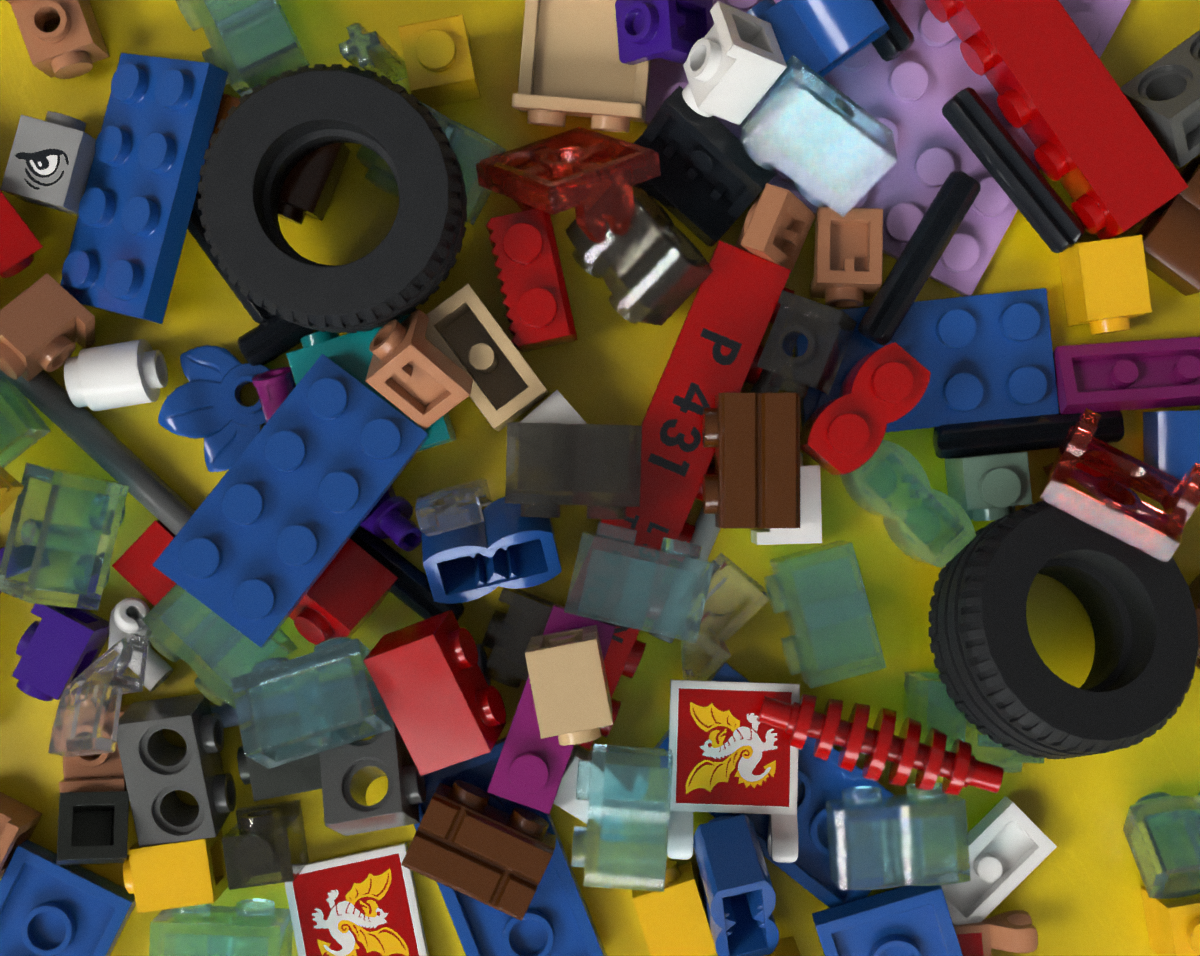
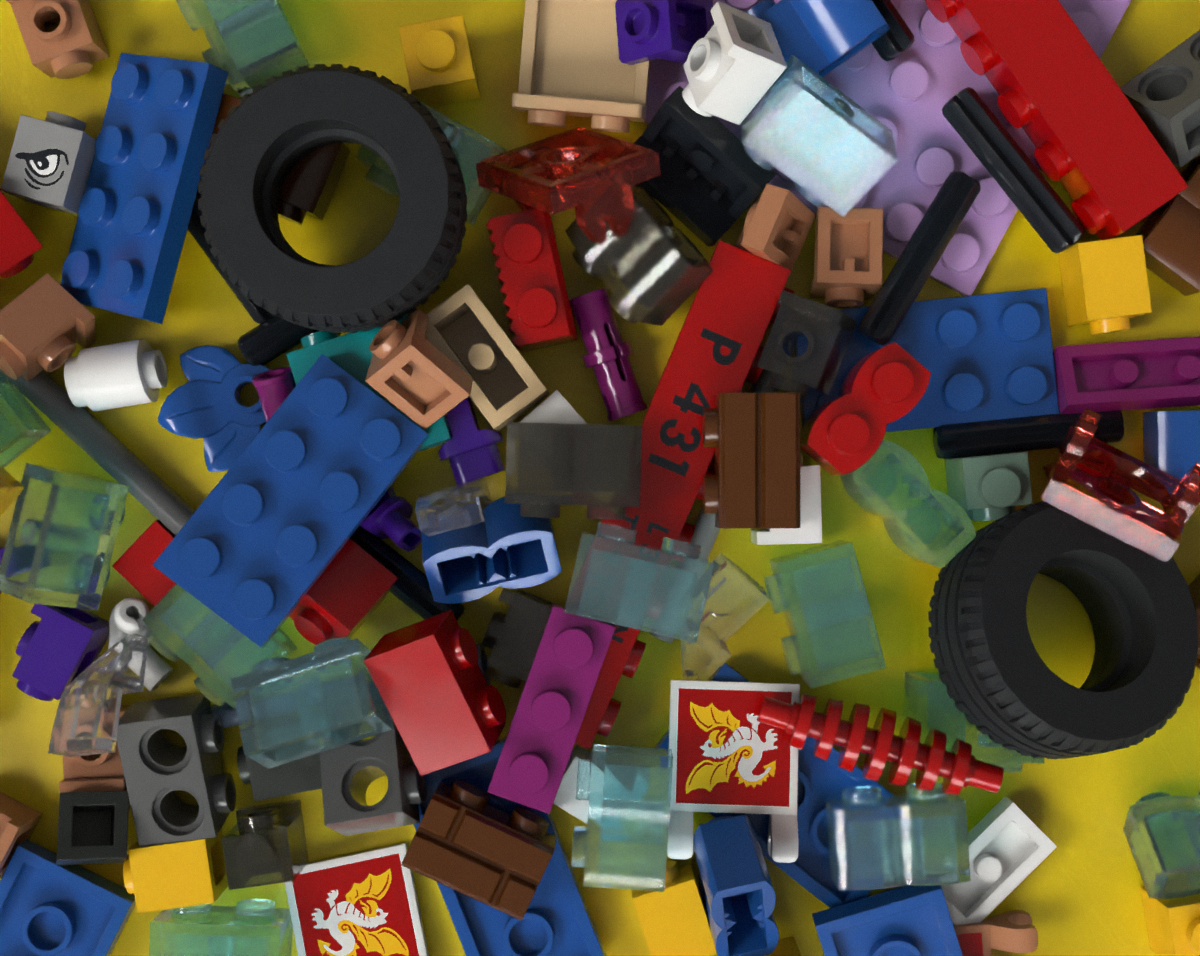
(373, 53): clear light blue axle -> none
(470, 451): none -> dark purple piece
(569, 685): tan brick -> none
(607, 354): none -> magenta pin

